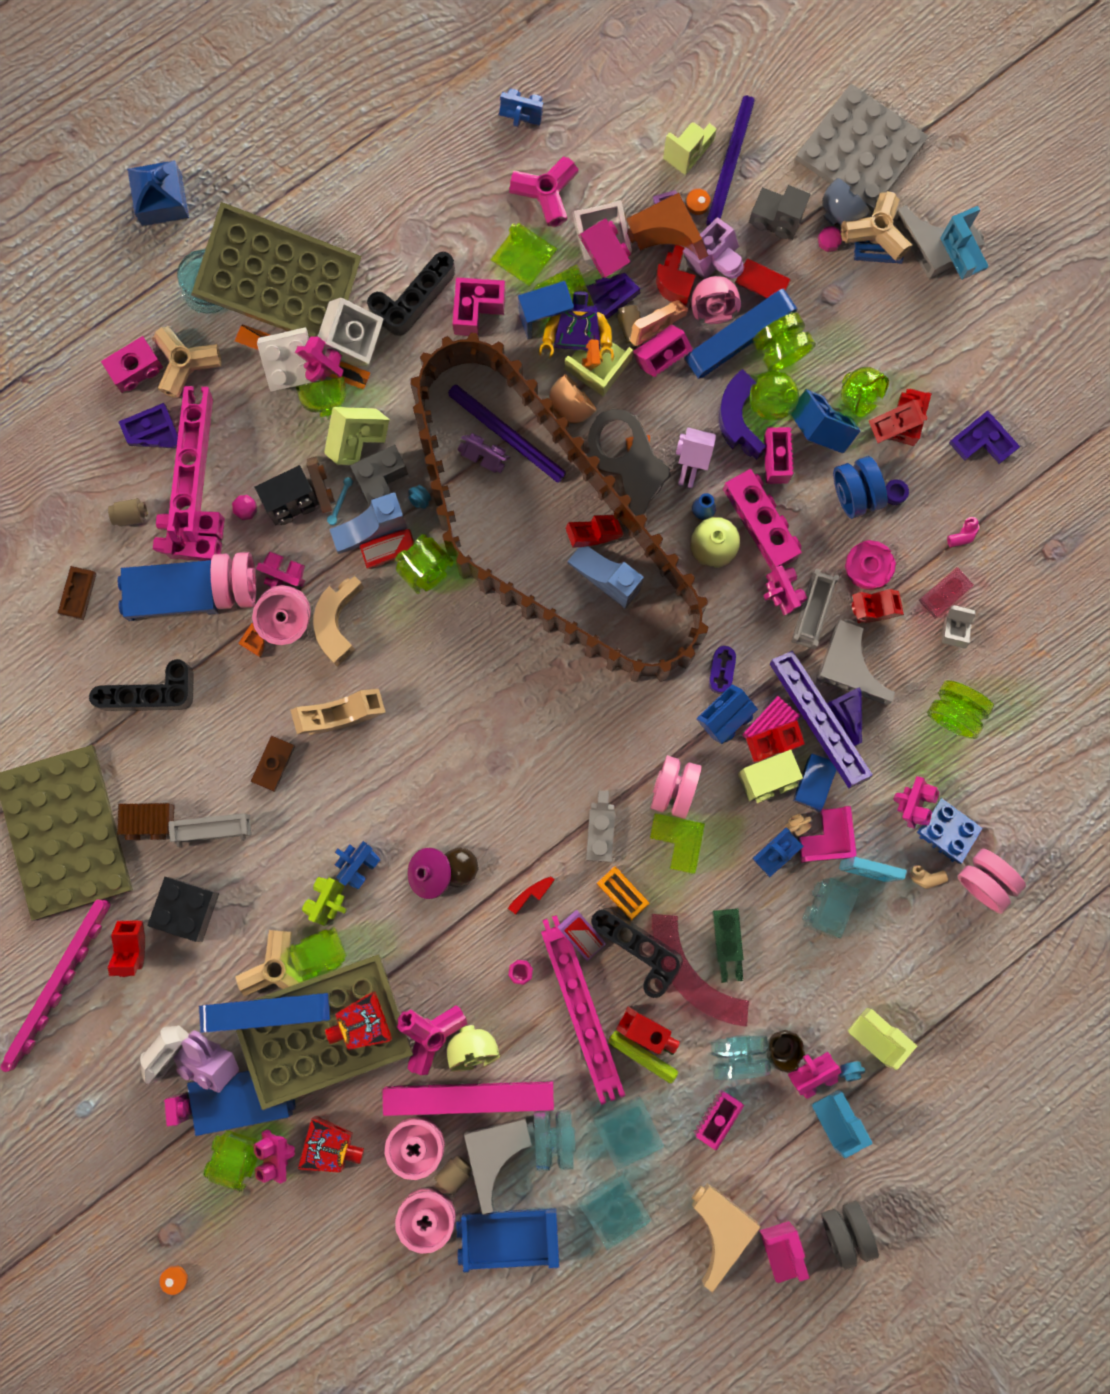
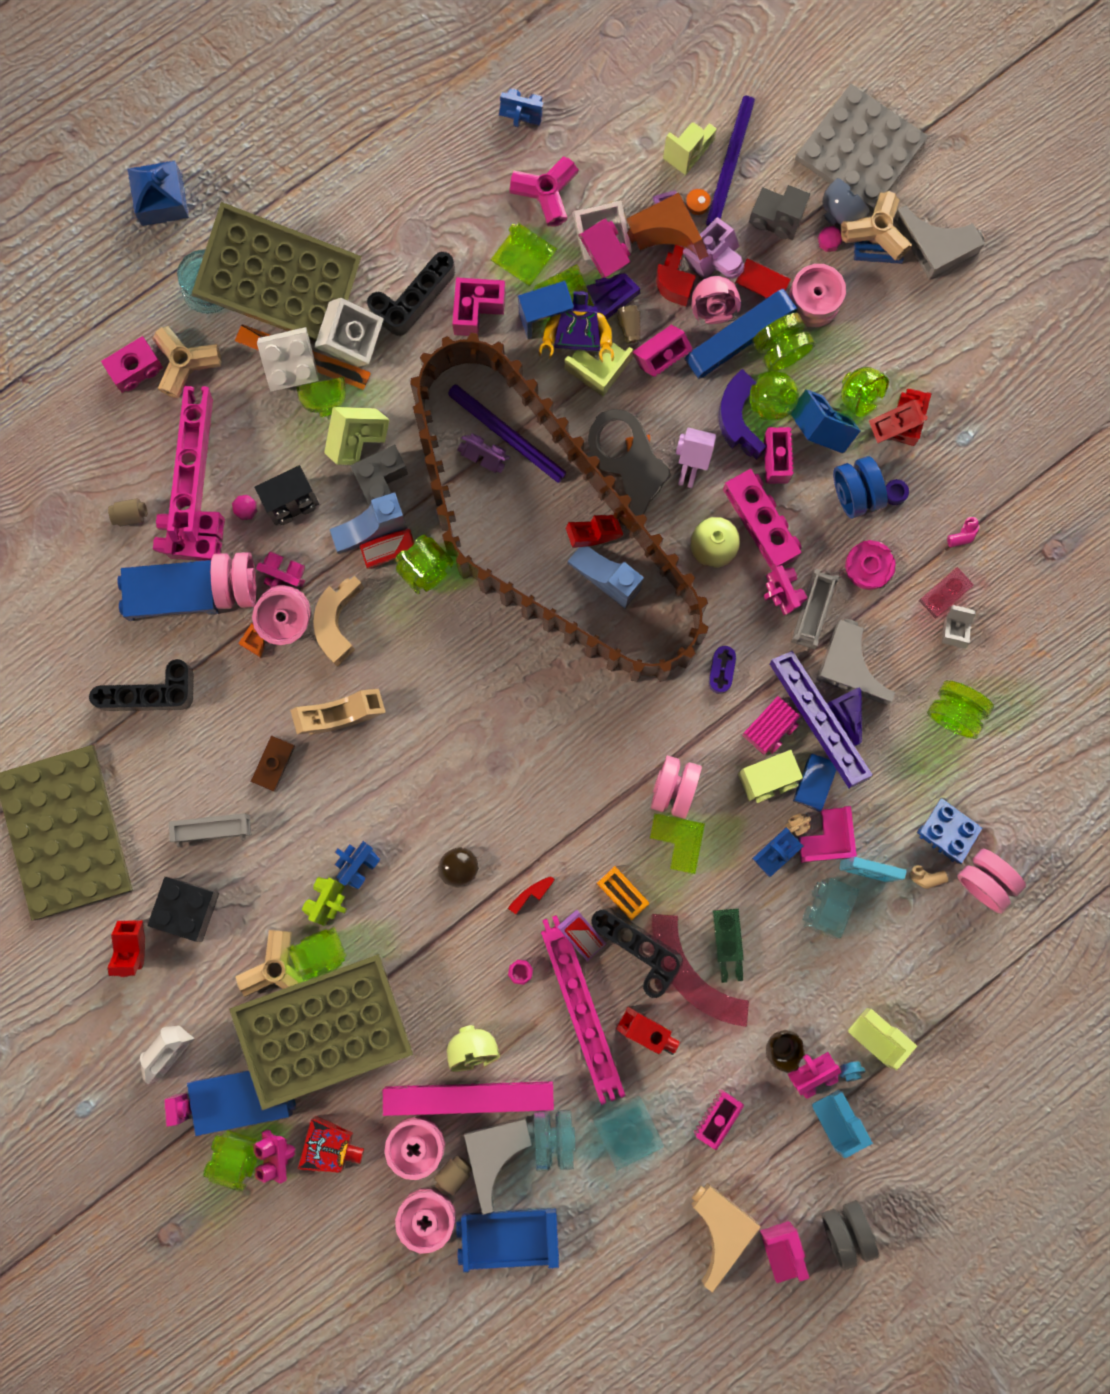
(51, 994): dark pink hinge -> none
(77, 593): reddish brown plate -> none
(144, 820): reddish brown brick -> none
(150, 428): dark purple wing -> none
(173, 1280): orange tile -> none
(205, 1062): lavender brick -> none
(264, 1012): blue beam -> none
(317, 364): dark pink hips -> none
(318, 476): reddish brown wing -> none
(332, 520): medium azure hinge -> none
(360, 1024): red torso -> none
(419, 496): dark azure plate -> none
(428, 1035): dark pink piece -> none
(436, 873): magenta dish -> none
(570, 401): light nougat cylinder -> none
(593, 355): orange tile -> none
(600, 829): light grey hinge -> none
(614, 1210): clear light blue brick -> none
(643, 1057): lime axle -> none
(651, 325): light nougat hinge -> none
(704, 511): blue cone -> none
(727, 714): blue brick -> none
(740, 1057): clear light blue wheel -> none
(775, 741): red slope -> none
(818, 294): none -> bright pink wheel
(877, 606): red brick -> none
(912, 801): dark pink hips -> none
(962, 245): dark azure panel -> none
(985, 433): dark purple plate -> none

